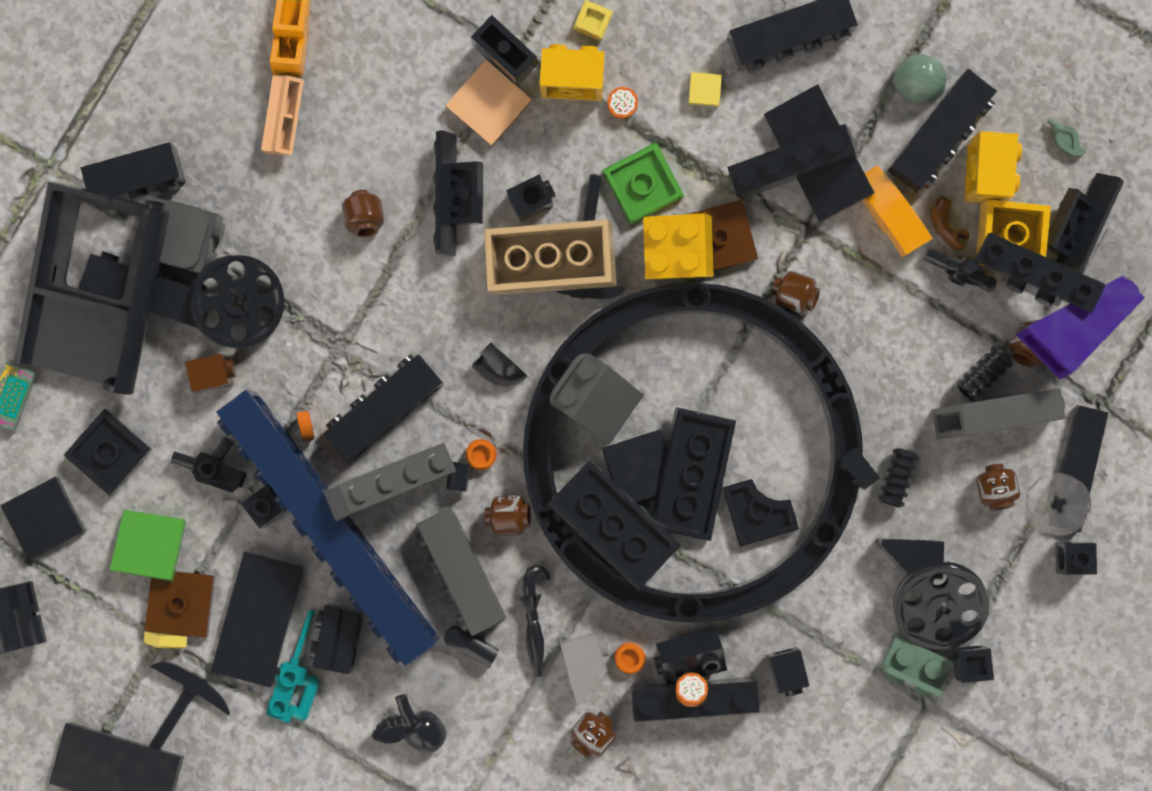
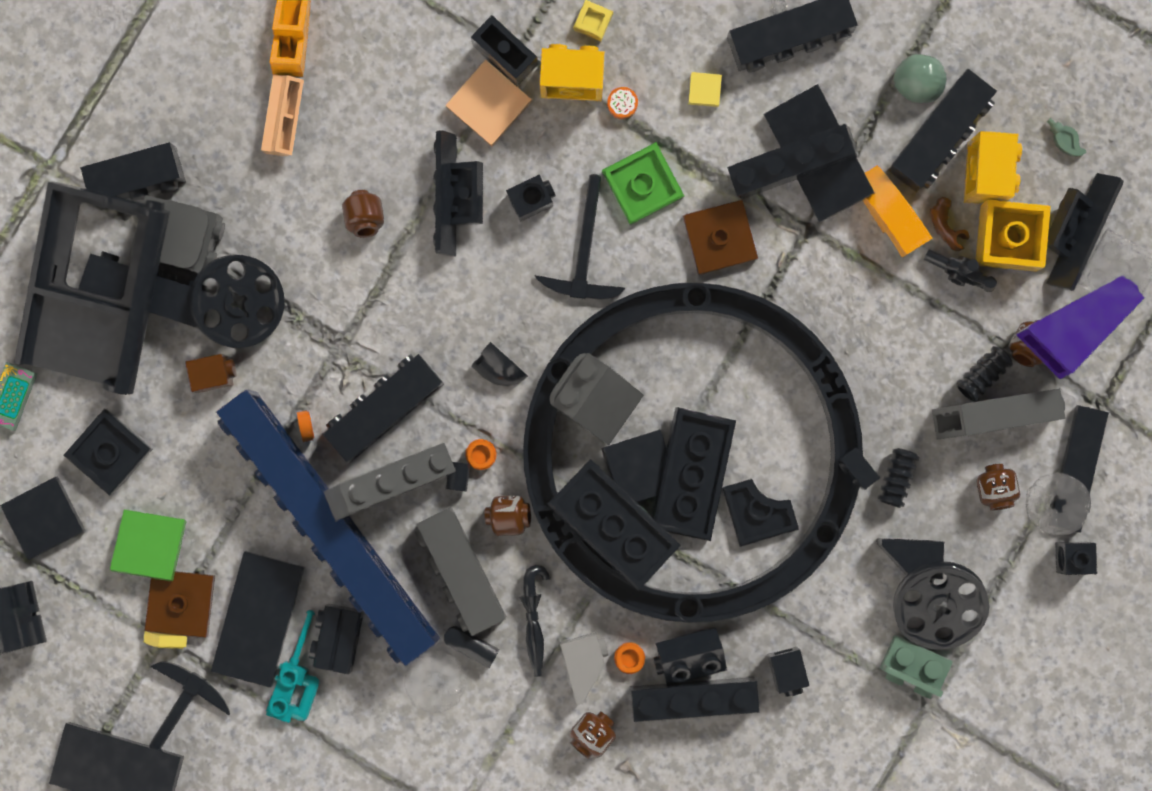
(210, 468): black piece -> none
(263, 507): black brick -> none
(420, 730): black piece -> none
(550, 257): tan brick -> none
(678, 246): yellow brick -> none
(691, 689): tile -> none
(796, 293): reddish brown head -> none
(973, 664): black brick -> none
(1039, 275): black bracket -> none

